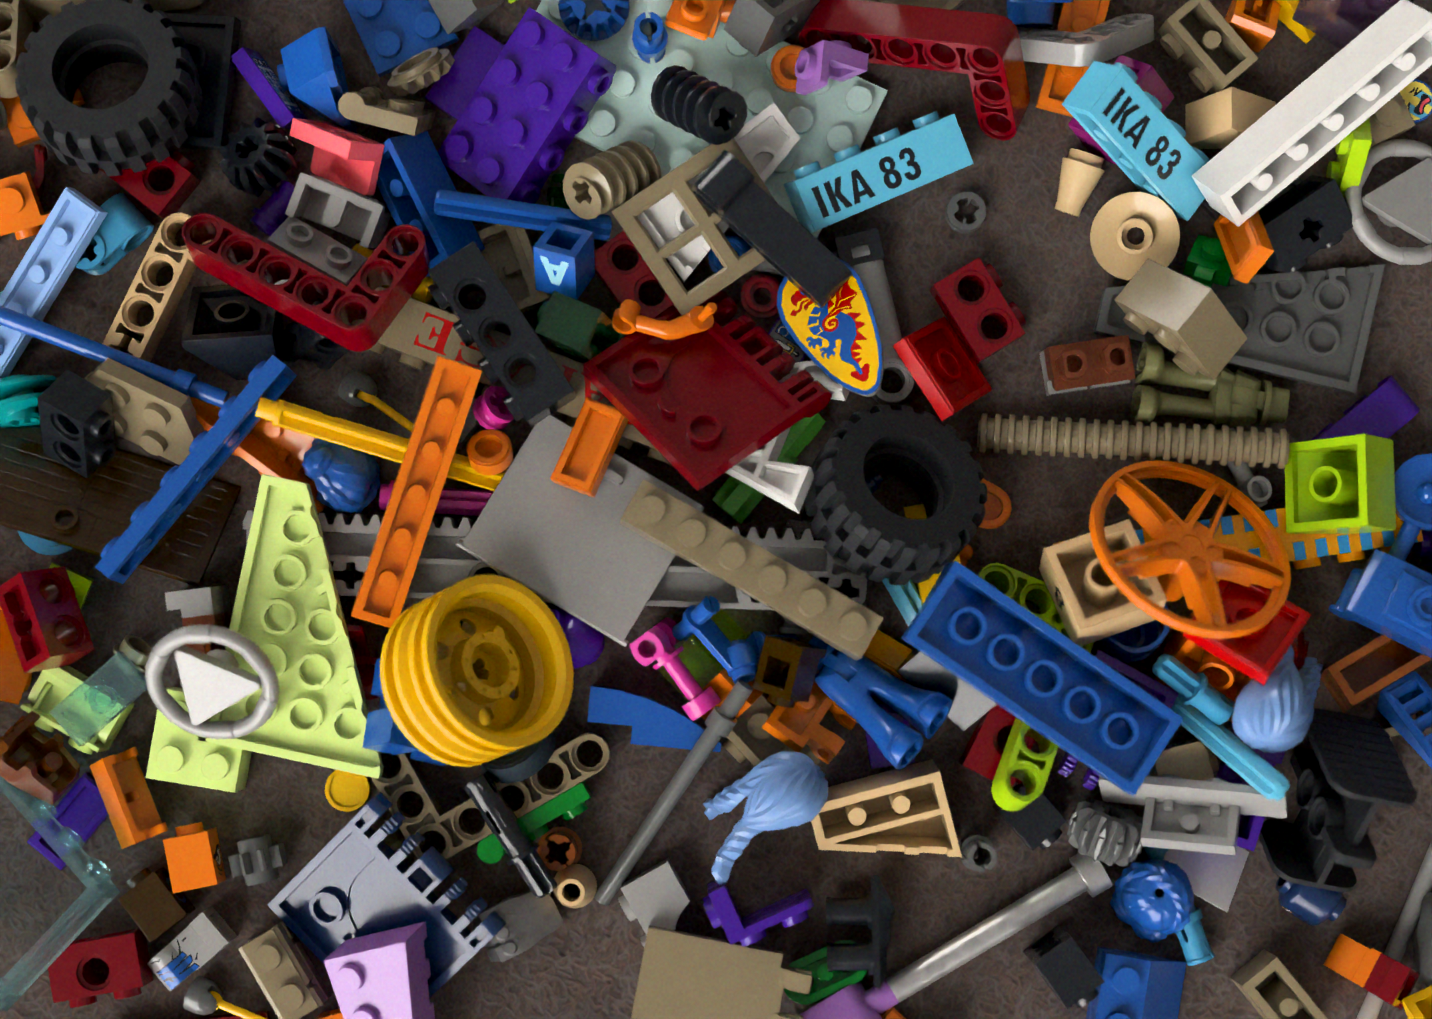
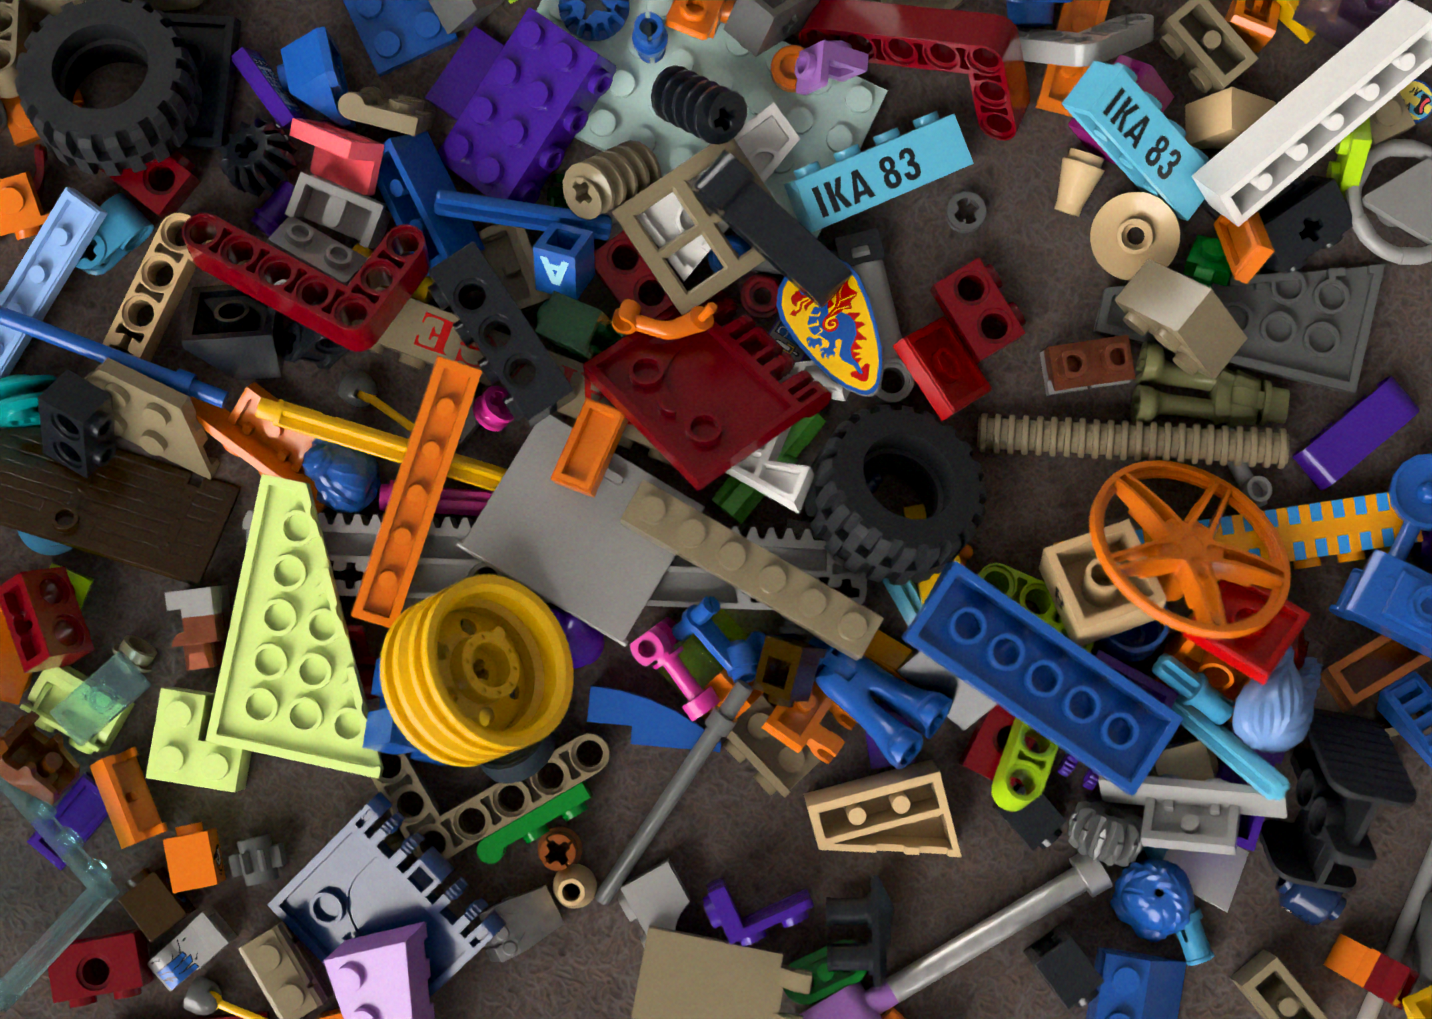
(185, 482): blue plate -> none
(212, 681): piece -> none
(347, 790): yellow piece -> none
(420, 71): dark tan gear -> none
(490, 452): orange tile -> none
(511, 835): black axle -> none
(780, 793): medium blue hair -> none
(987, 857): dark grey pin -> none
(997, 507): orange tile -> none
(1340, 486): lime slope -> none

